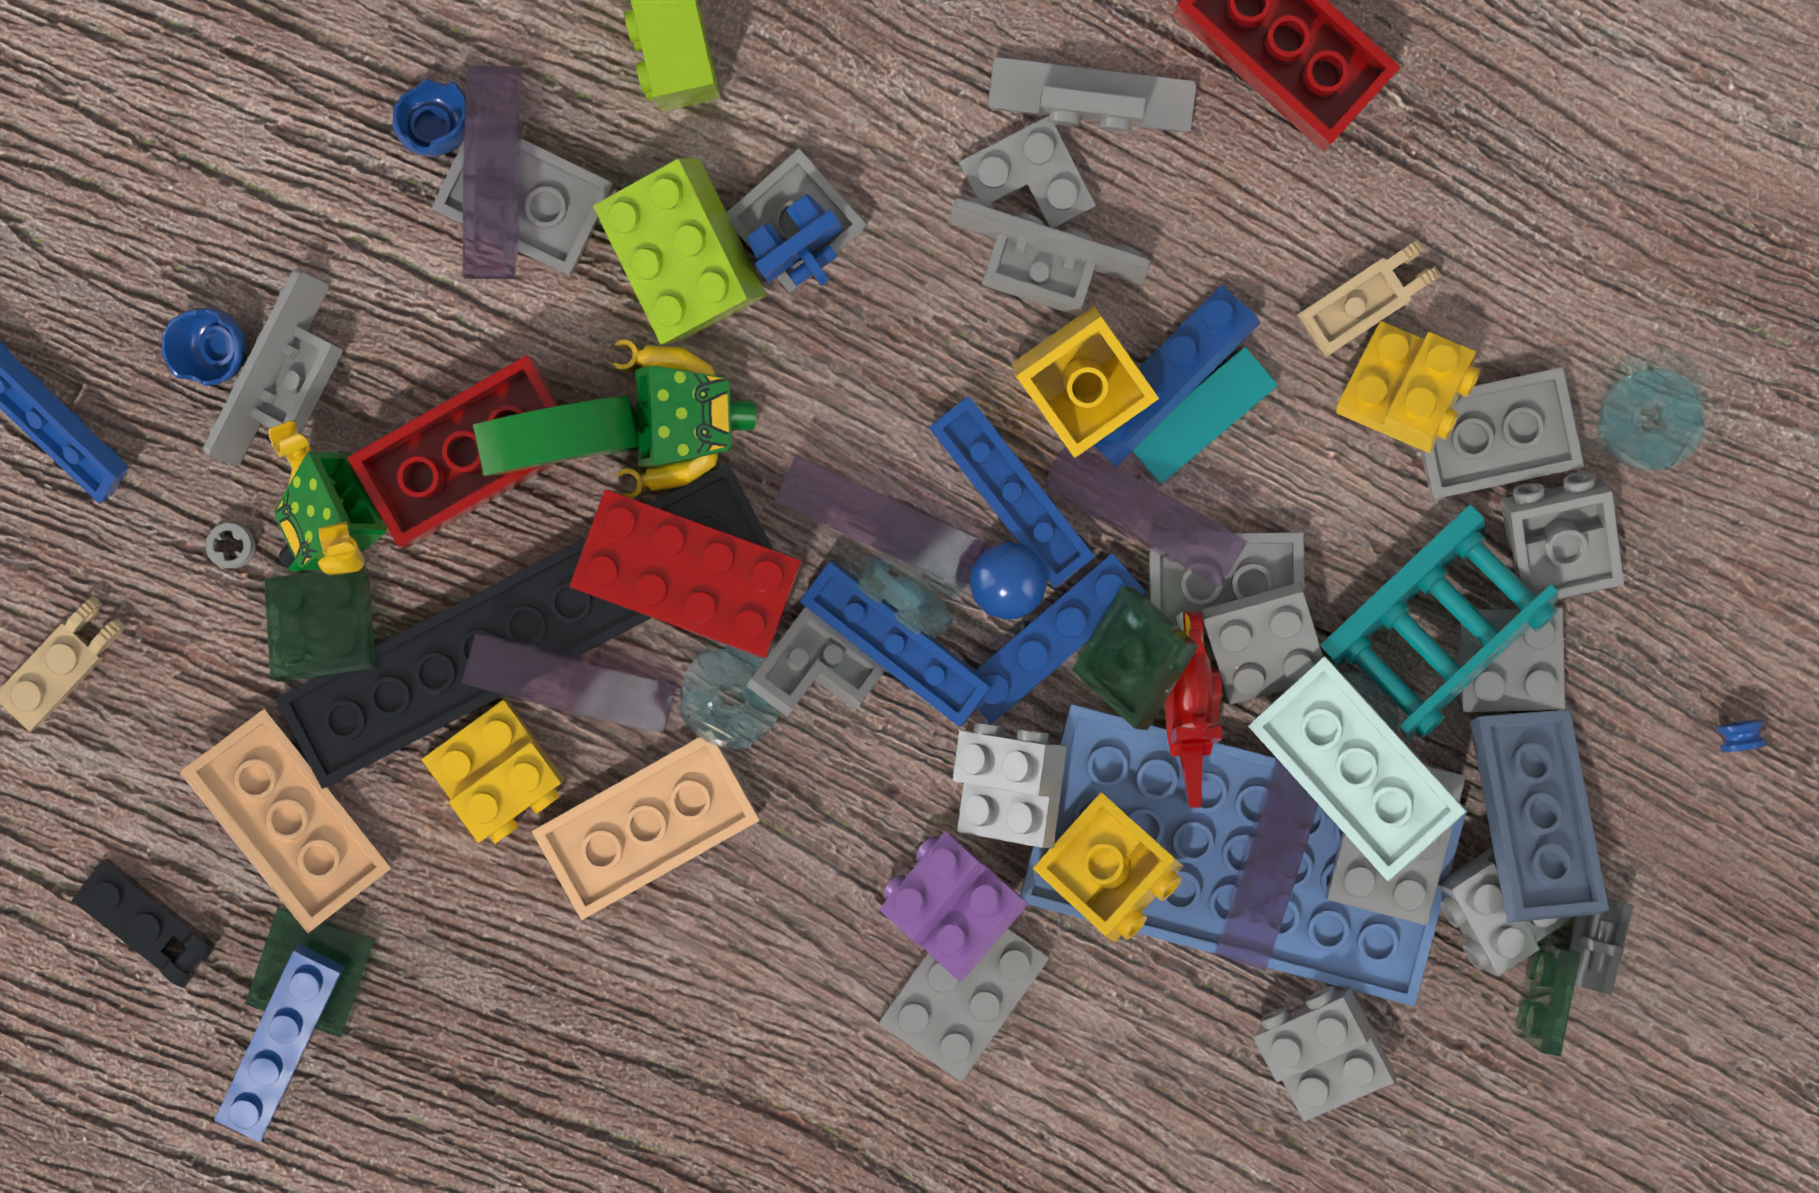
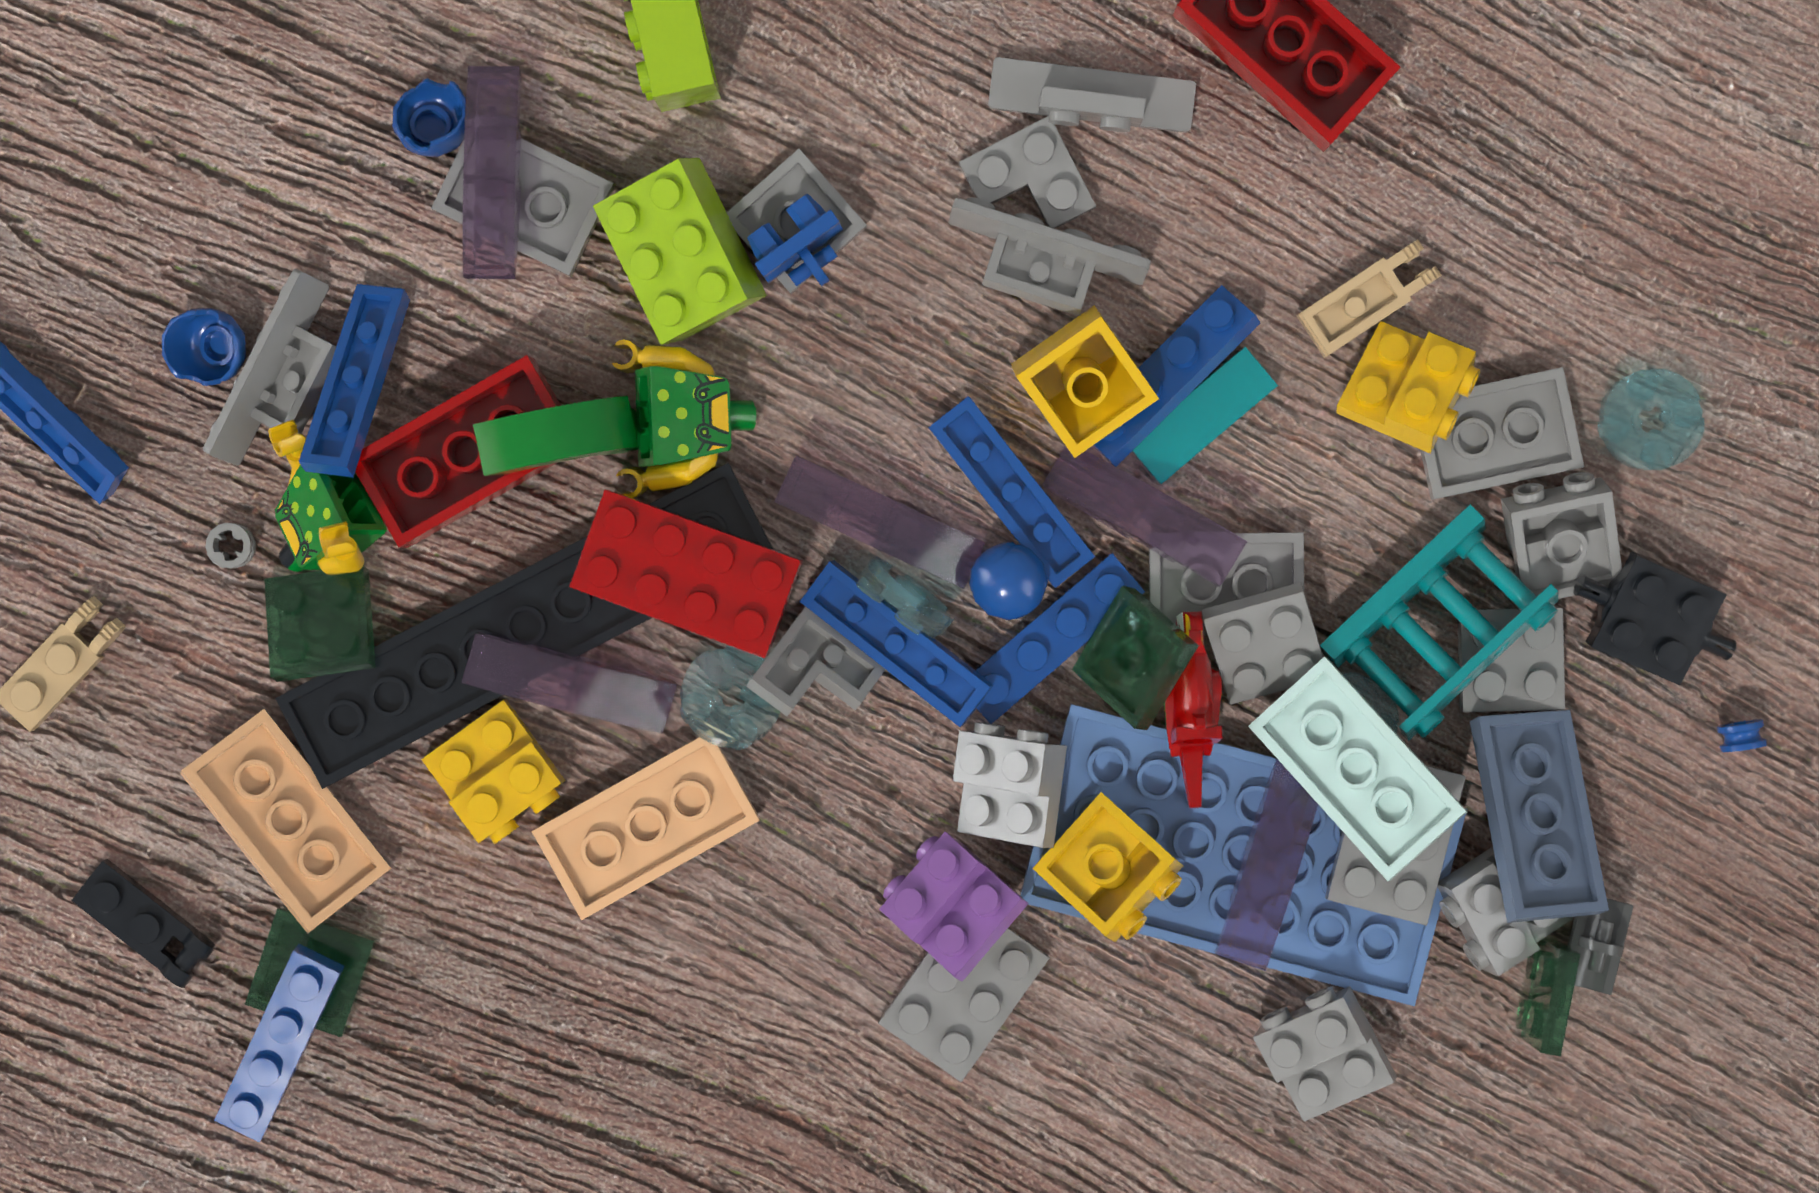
(354, 380): none -> blue plate
(1655, 618): none -> black plate

